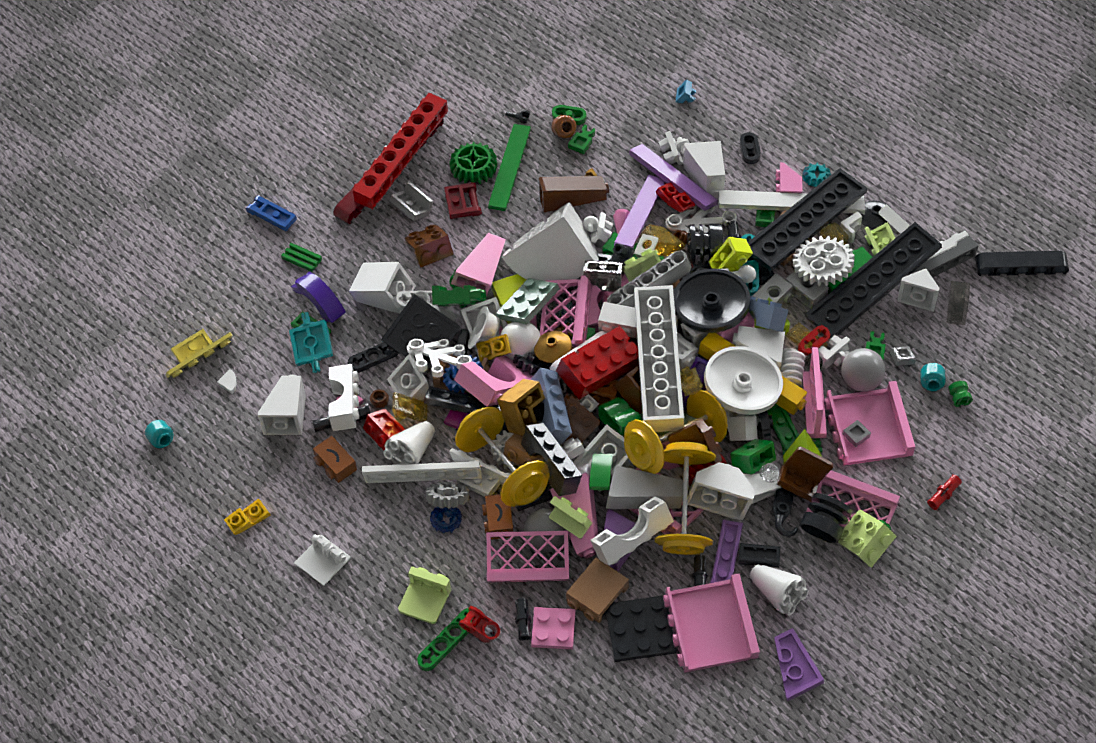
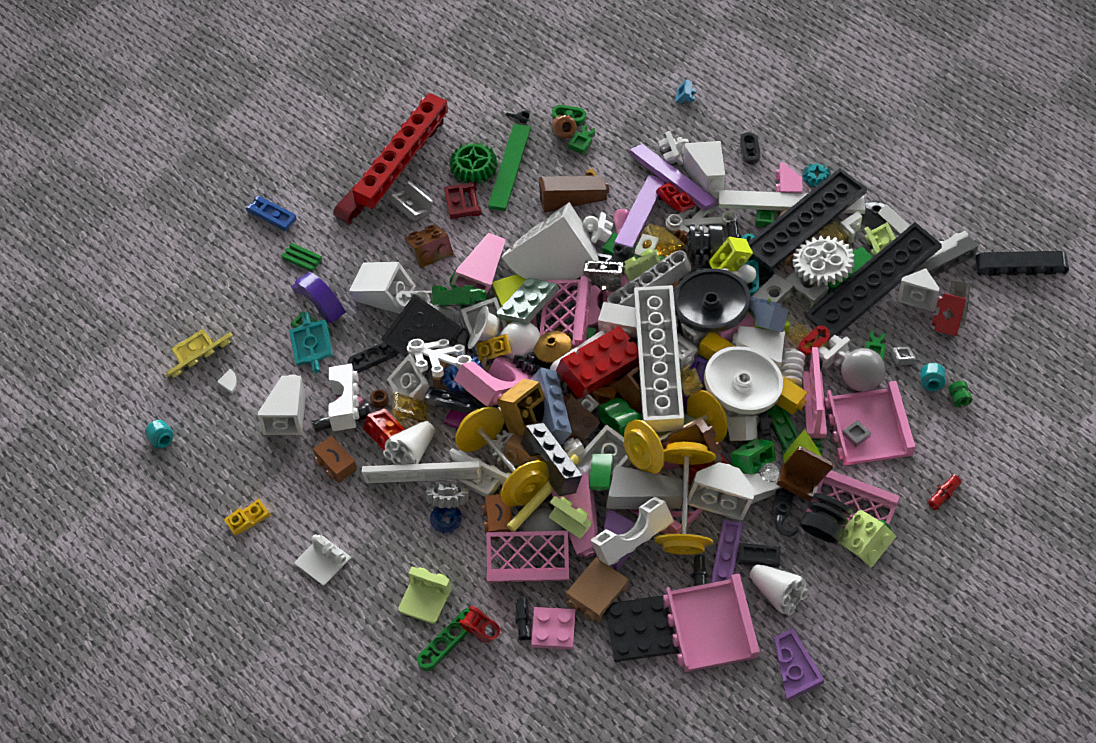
(530, 507): none -> light yellow piece
(950, 325): none -> red brick

